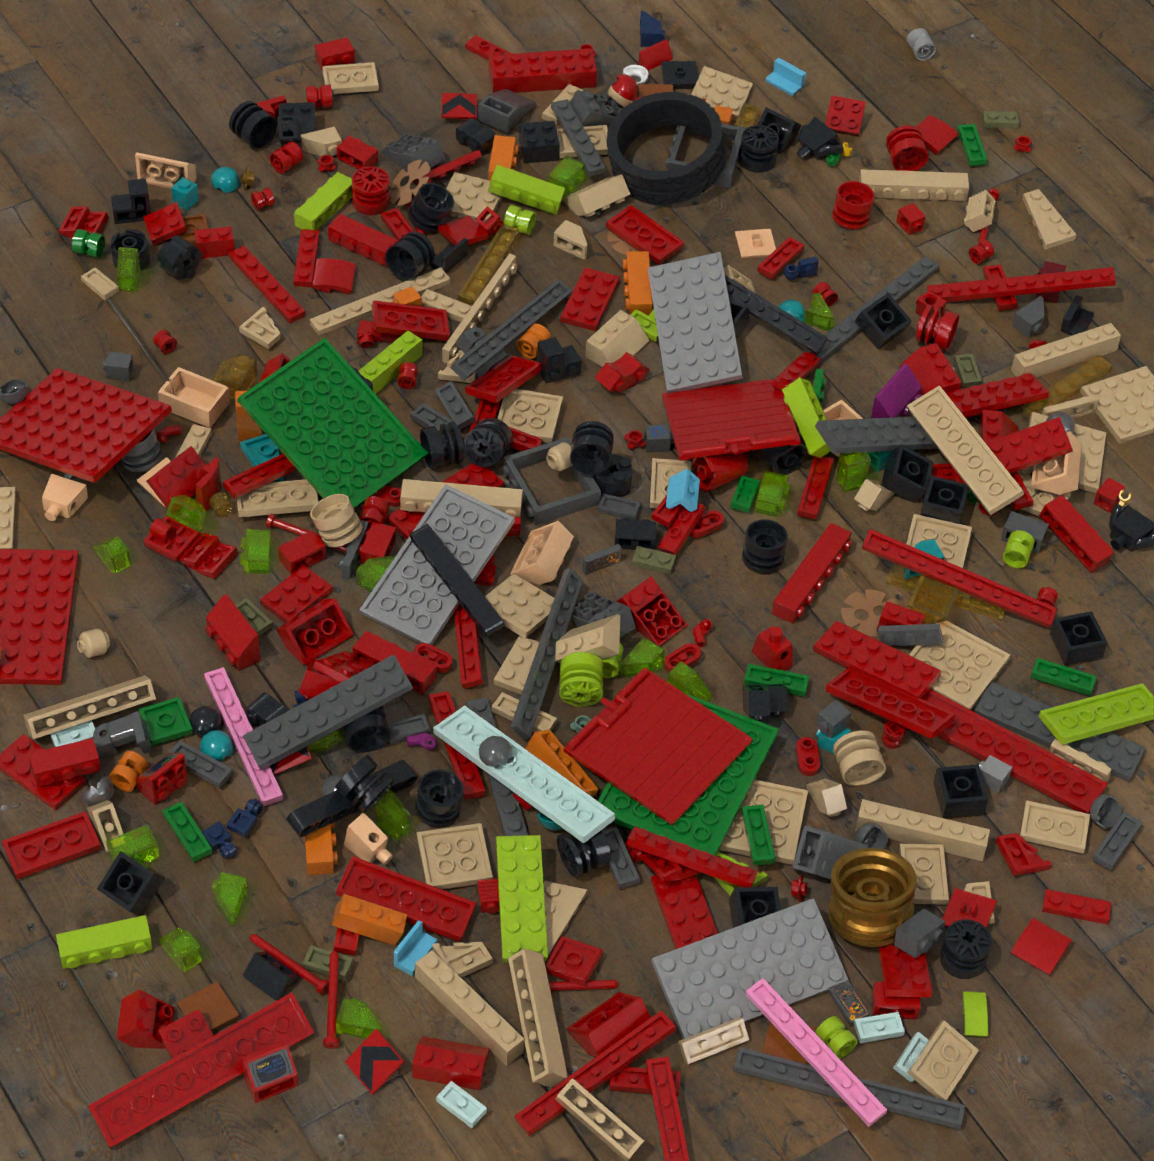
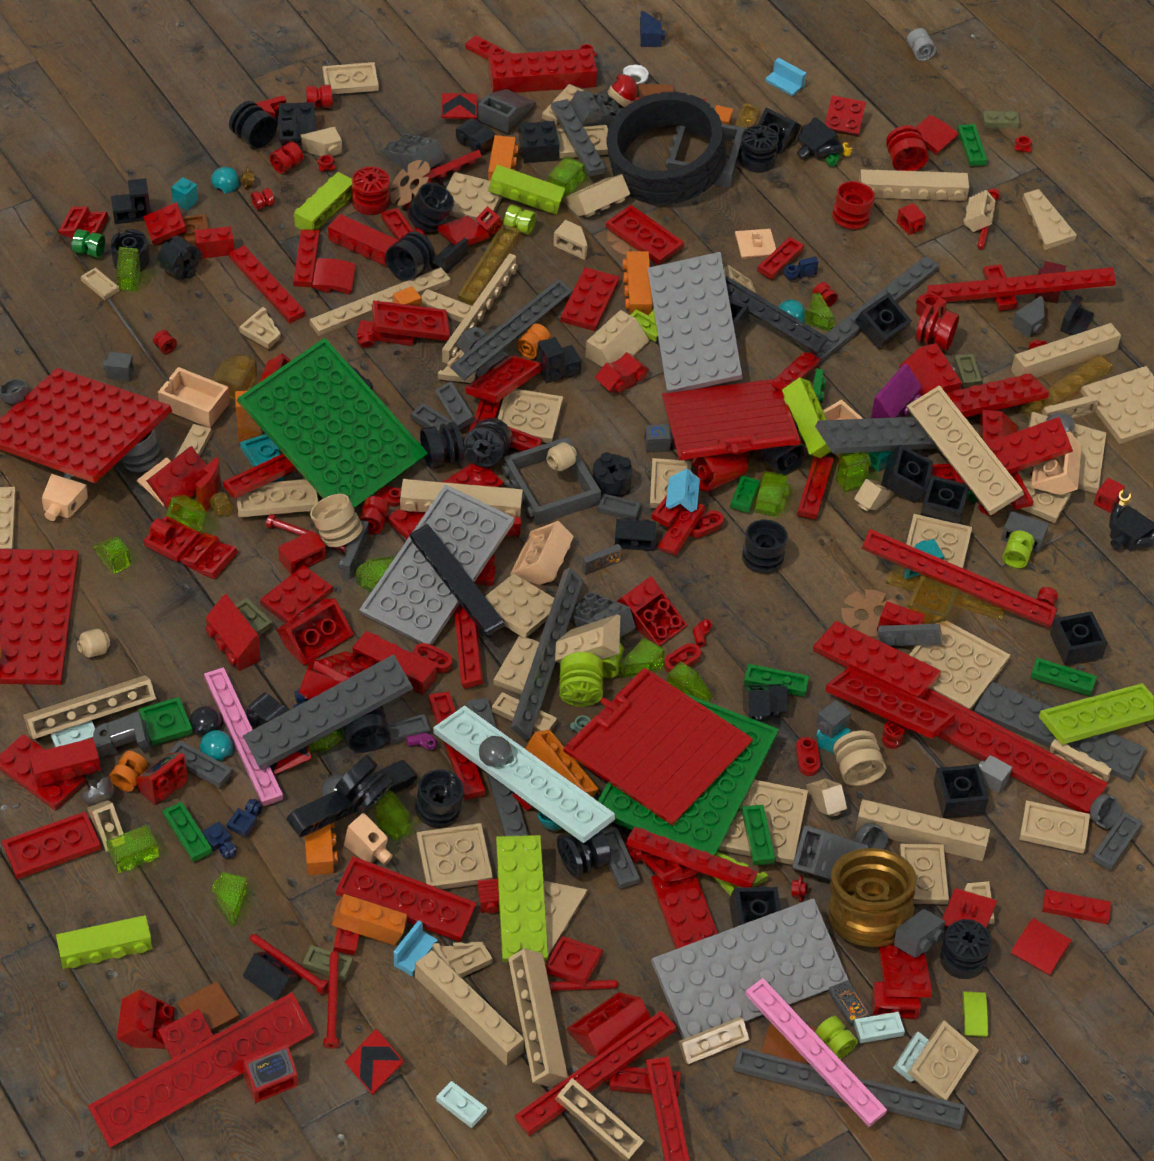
(130, 883): black brick -> none
(163, 171): light nougat slope -> none
(168, 431): red arm -> none
(182, 948): clear neon green slope -> none
(256, 551): clear neon green brick -> none
(335, 53): red brick -> none
(356, 1019): clear neon green slope -> none
(357, 153): red brick -> none
(378, 542): red brick -> none
(386, 364): lime brick -> none
(407, 375): red wheel -> none
(450, 1061): red slope -> none
(592, 447): black wheel -> none
(634, 439): red plate -> none
(653, 55): red slope -> none
(653, 560): olive plate -> none
(680, 74): black plate -> none
(722, 90): tan plate -> none
(774, 649): red torso -> none
(811, 573): red brick -> none
(981, 252): red wheel -> none
(1020, 855): red wing -> none
(1076, 533): red brick -> none

